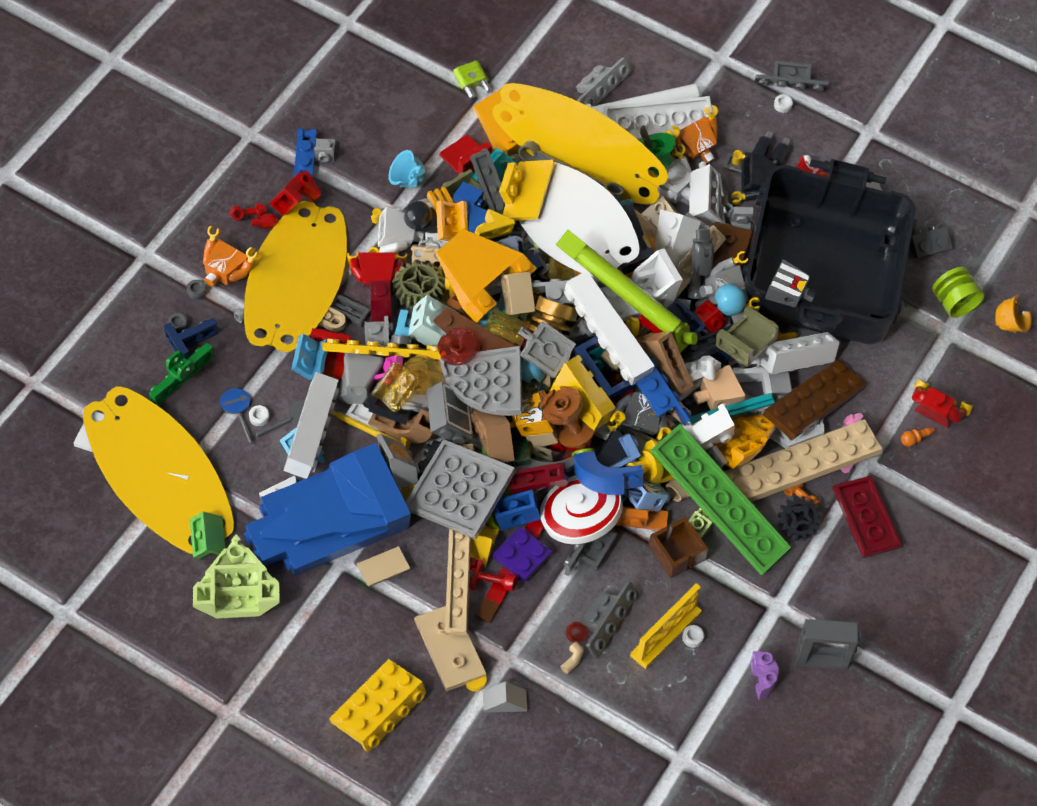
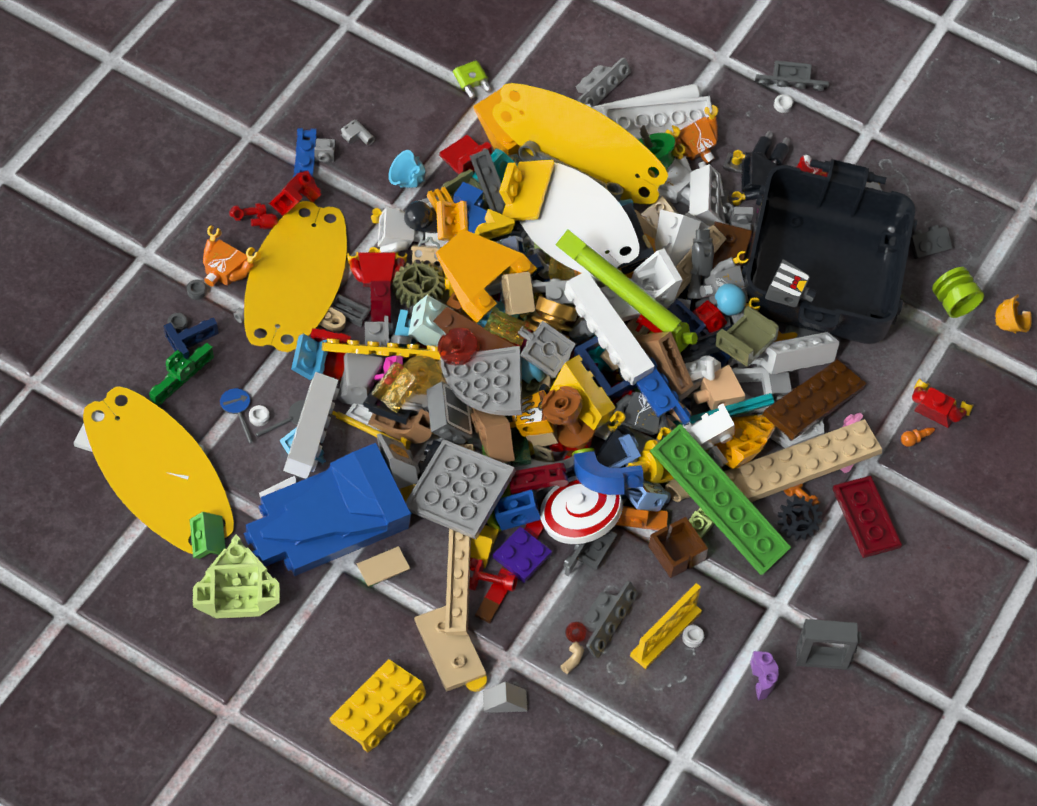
(356, 132): none -> light grey piece
(633, 325): yellow tile -> none

